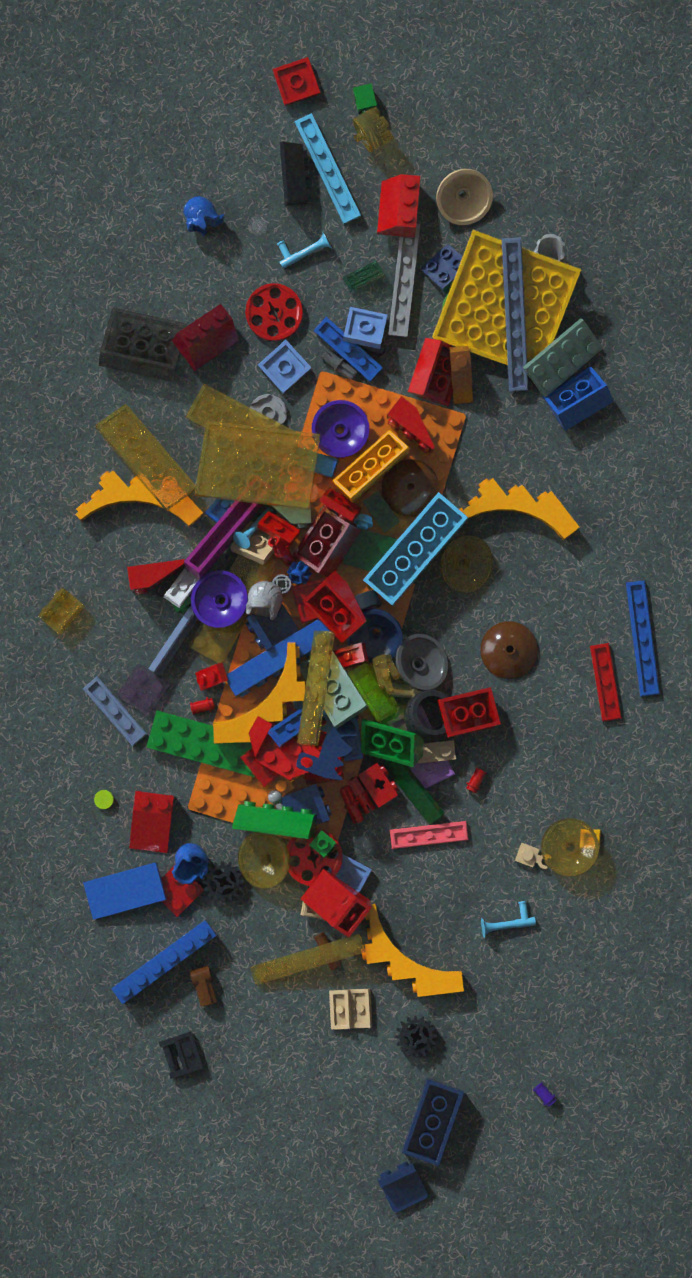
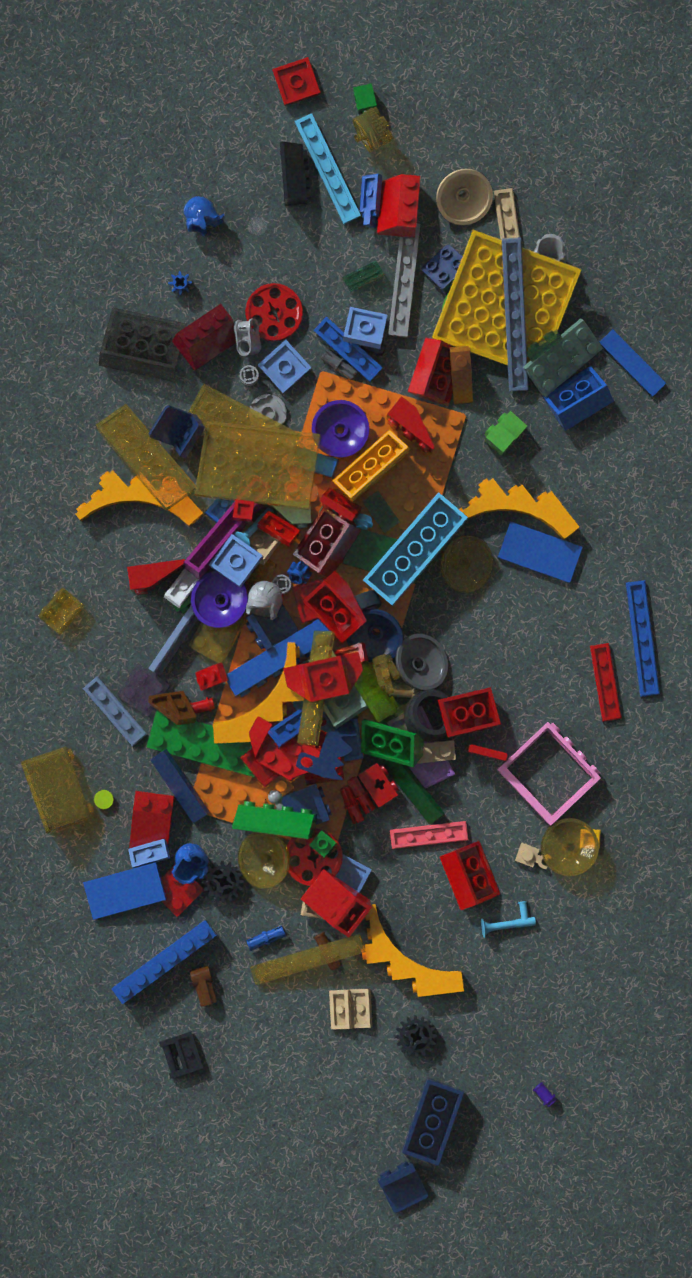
(56, 790): none -> clear yellow windscreen
(149, 853): none -> medium blue plate
(174, 706): none -> reddish brown wing
(177, 429): none -> dark blue bracket
(179, 785): none -> dark blue tile
(180, 289): none -> blue gear
(236, 560): none -> medium blue plate
(243, 510): none -> red plate
(247, 336): none -> light grey piece
(250, 378): none -> light grey wheel
(266, 938): none -> blue pin
(281, 551): red pin -> none
(291, 259): medium azure piece -> none
(324, 677): none -> red piece
(370, 199): none -> blue hinge
(399, 497): reddish brown dish -> none
(469, 875): none -> red slope
(476, 780): red pin -> none
(487, 752): none -> red tile
(499, 660): reddish brown dish -> none
(504, 433): none -> bright green brick
(506, 213): none -> tan tile
(540, 552): none -> blue tile
(549, 340): none -> clear green plate
(578, 756): none -> bright pink window
(632, 363): none -> blue tile

